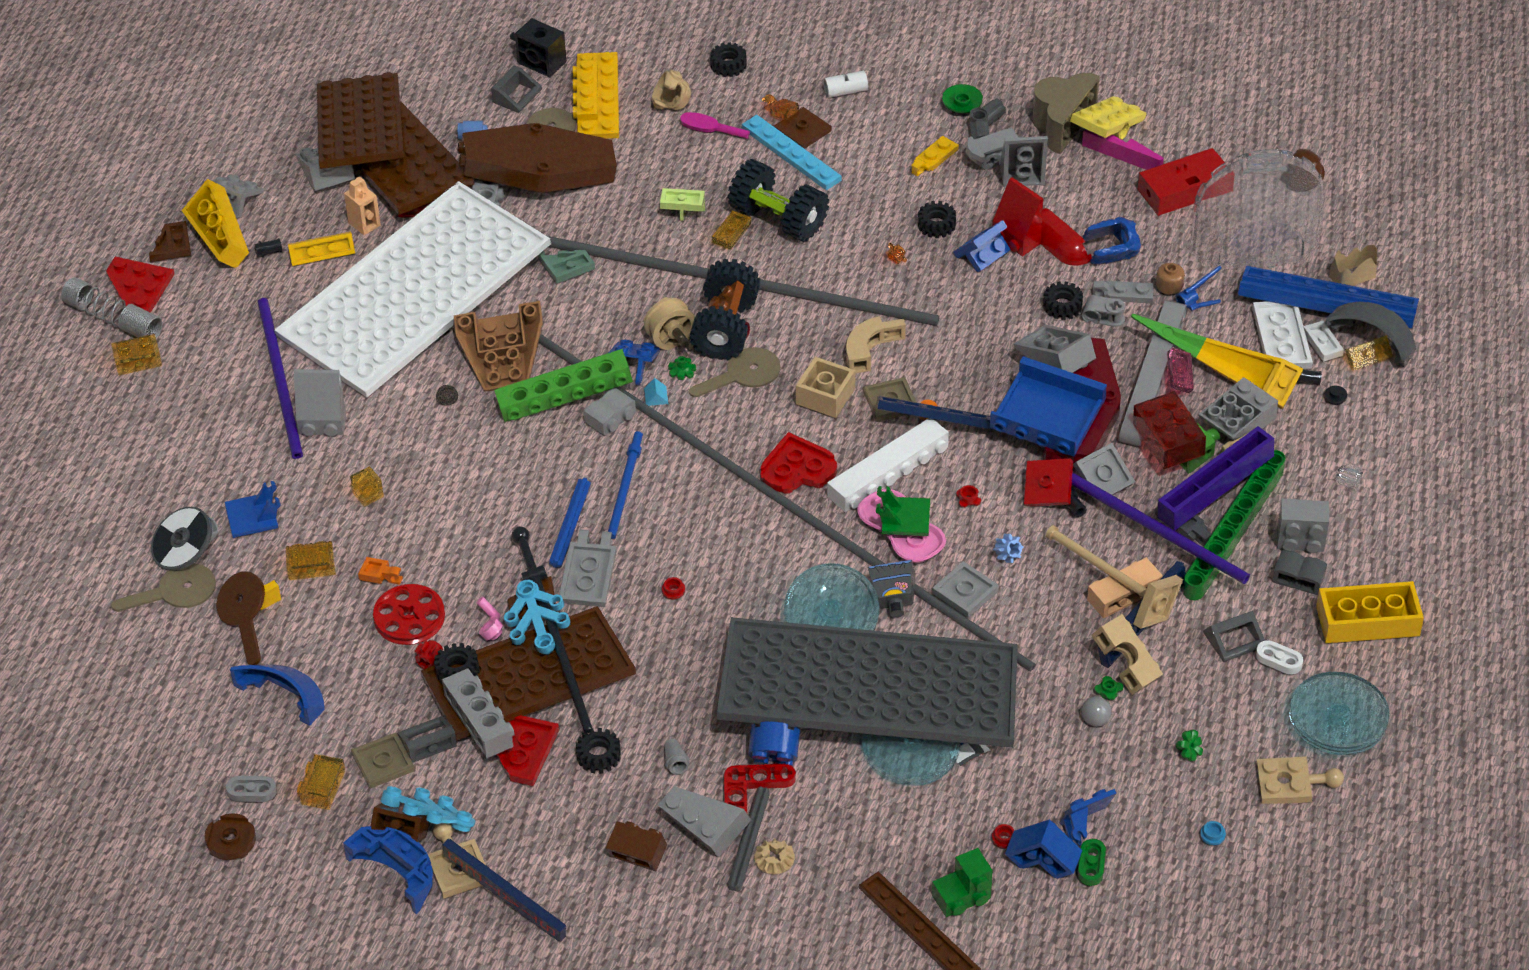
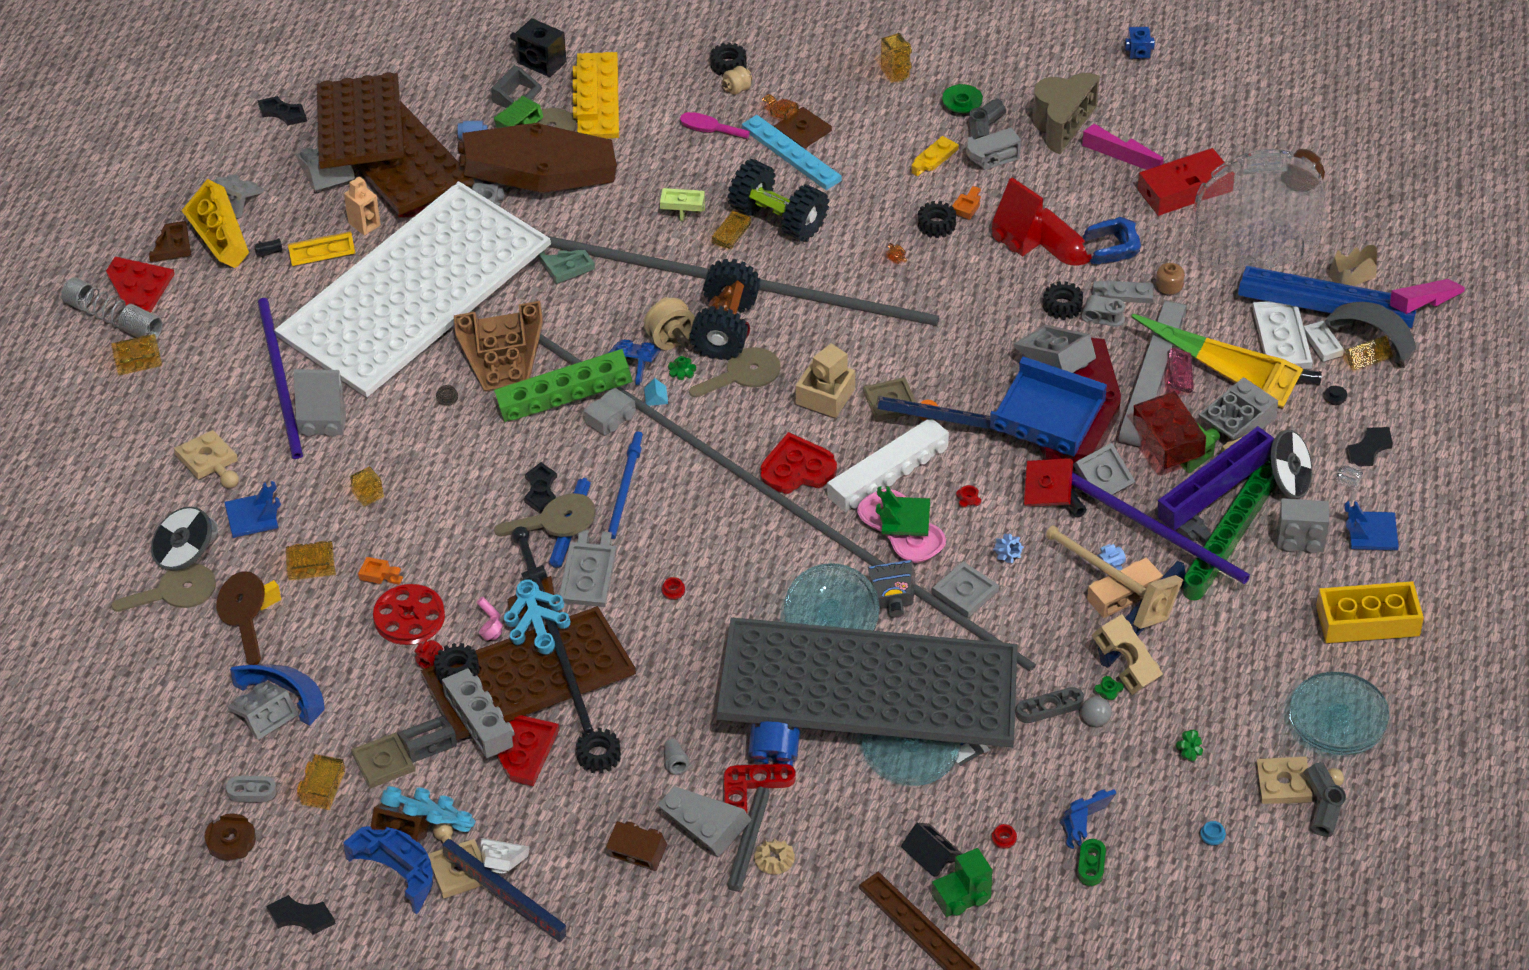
(220, 456): none -> tan plate
(264, 708): none -> light grey bracket
(289, 113): none -> black tile
(311, 917): none -> black tile
(502, 855): none -> white wing
(519, 113): none -> bright green brick
(540, 494): none -> black tile
(554, 518): none -> dark tan piece
(671, 91): tan helmet -> none
(737, 80): none -> tan piece
(830, 363): none -> tan brick
(845, 84): white pin -> none
(867, 336): tan arch -> none
(895, 57): none -> clear yellow brick
(929, 848): none -> black panel
(968, 204): none -> orange plate
(985, 247): bracket -> none
(1024, 160): light grey slope -> none
(1046, 846): blue brick -> none
(1053, 697): none -> dark grey beam
(1109, 117): light yellow plate -> none
(1113, 556): none -> light blue gear
(1139, 42): none -> blue brick
(1190, 296): blue plant -> none
(1247, 619): dark grey tile -> none
(1279, 657): white plate -> none
(1291, 464): none -> piece
(1299, 572): dark grey brick -> none
(1324, 788): none -> dark grey piece
(1371, 529): none -> blue plate
(1375, 441): none -> black tile
(1434, 293): none -> dark pink slope

